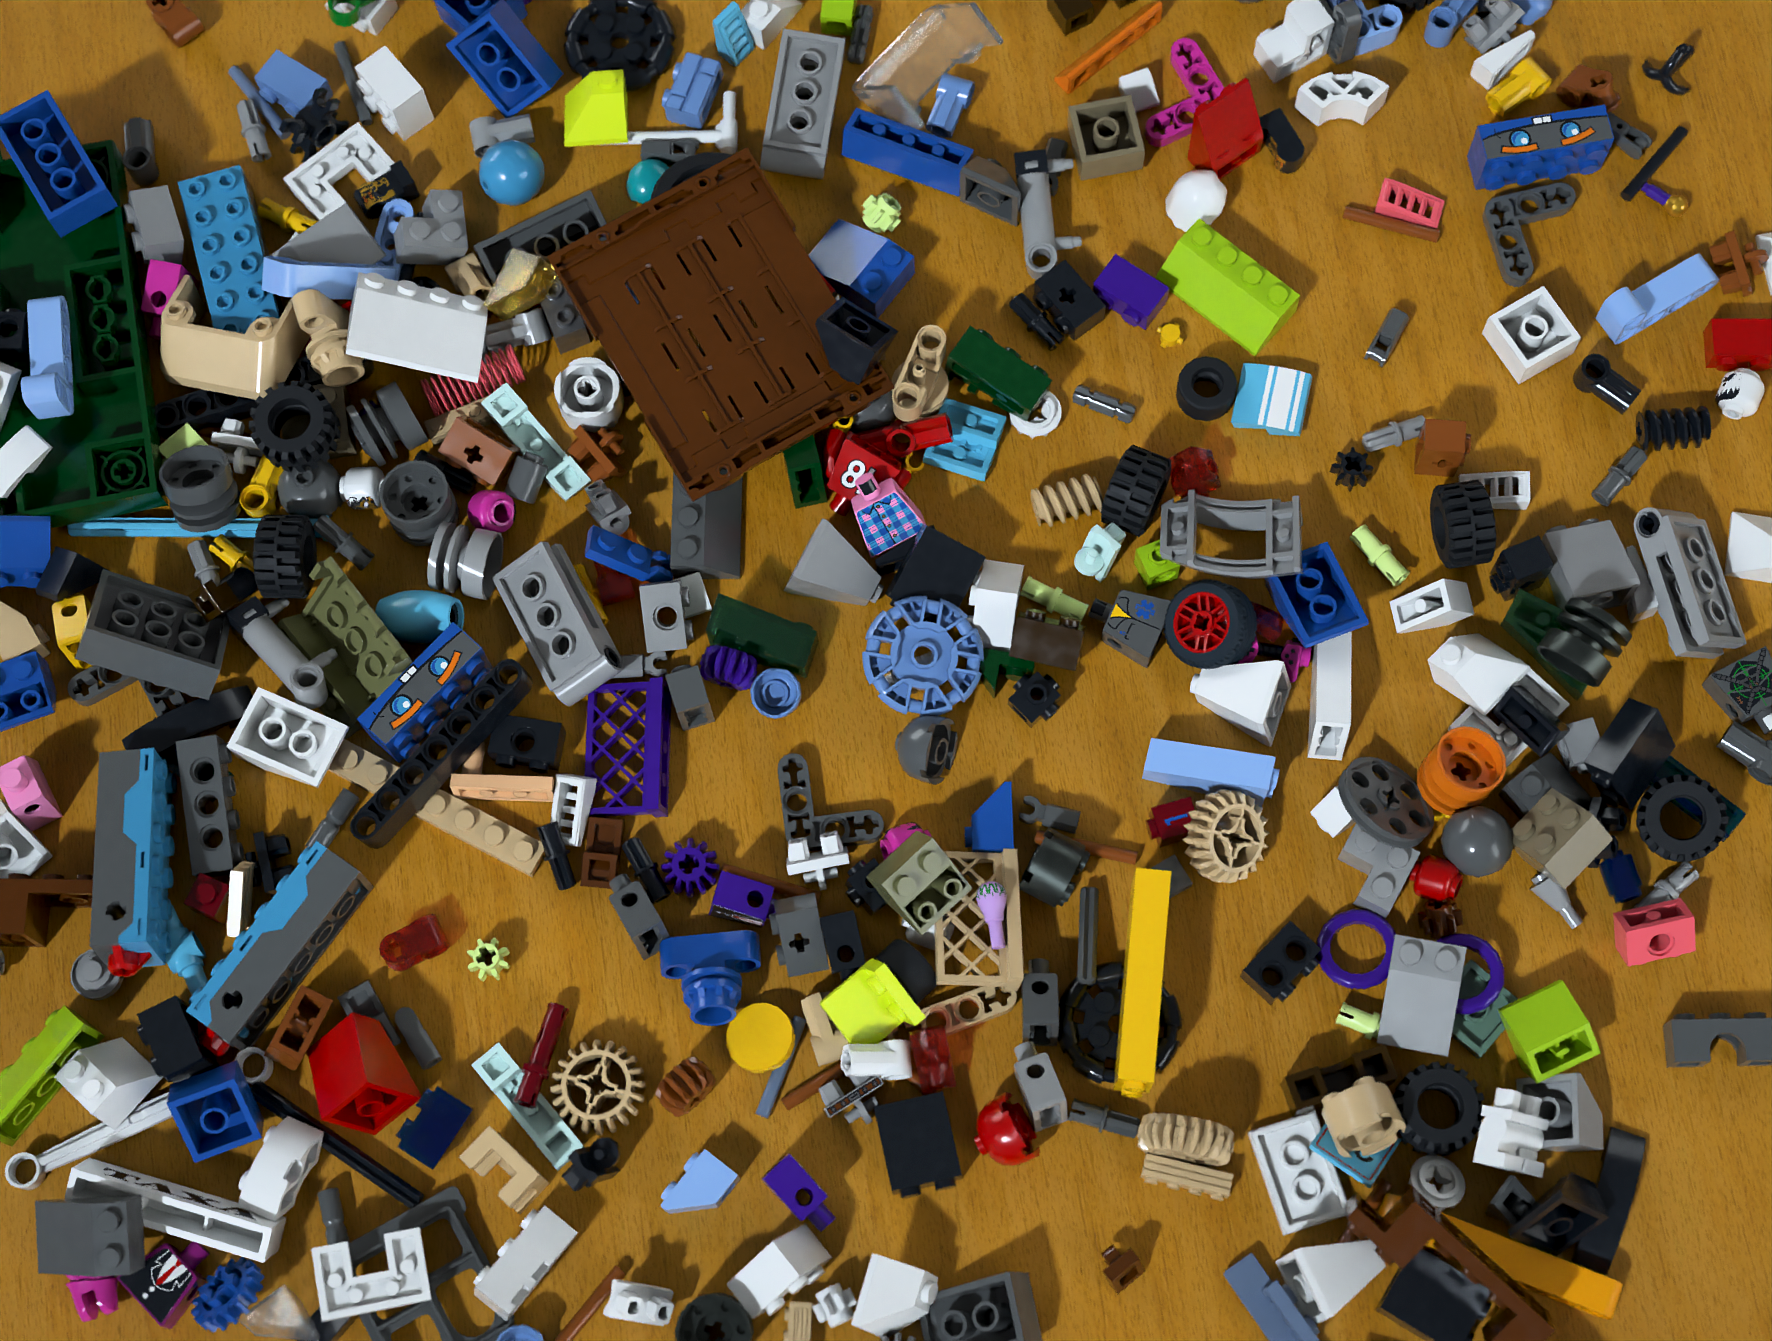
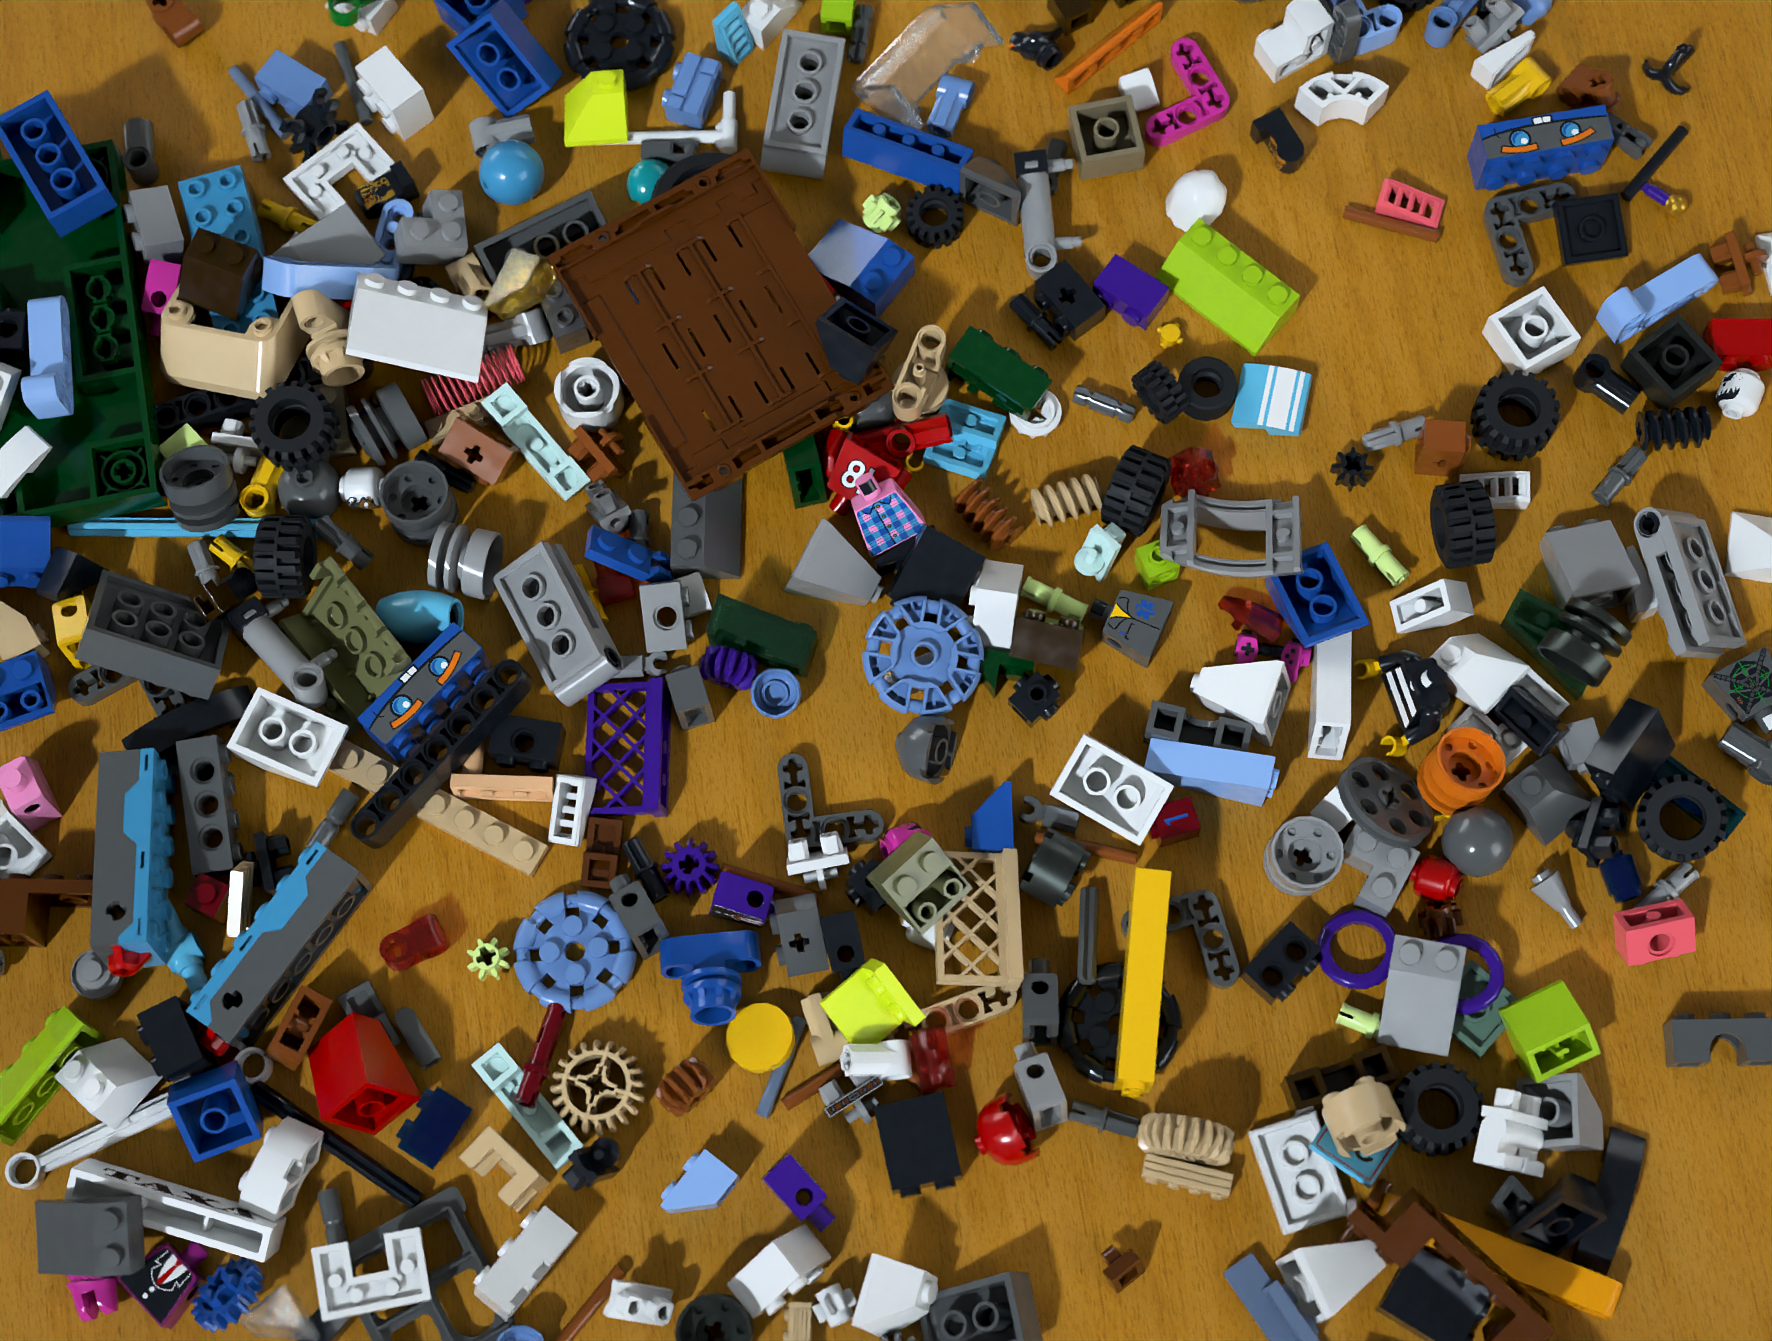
(219, 274): none -> dark brown slope
(491, 511): dark pink head -> none
(526, 477): dark grey brick -> none
(557, 855): black axle -> none
(563, 934): none -> medium blue plate
(639, 527): none -> dark grey pin
(909, 968): black tyre -> none
(935, 200): none -> black tyre
(986, 517): none -> dark orange piece
(992, 903): lavender piece -> none
(1038, 47): none -> black animal
(1111, 789): none -> white slope
(1160, 392): none -> black tyre
(1174, 724): none -> dark grey arch
(1179, 878): flat silver tile -> none
(1190, 918): none -> dark grey beam
(1210, 624): wheel -> none
(1217, 855): tan gear -> none
(1226, 130): red slope -> none
(1322, 851): none -> light grey wheel
(1387, 335): dark grey bar -> none
(1415, 692): none -> black torso
(1444, 1173): white gear -> none
(1521, 392): none -> black tyre
(1521, 567): black brick -> none
(1559, 838): dark tan brick -> none
(1590, 229): none -> black tile
(1671, 363): none -> pearl dark grey brick

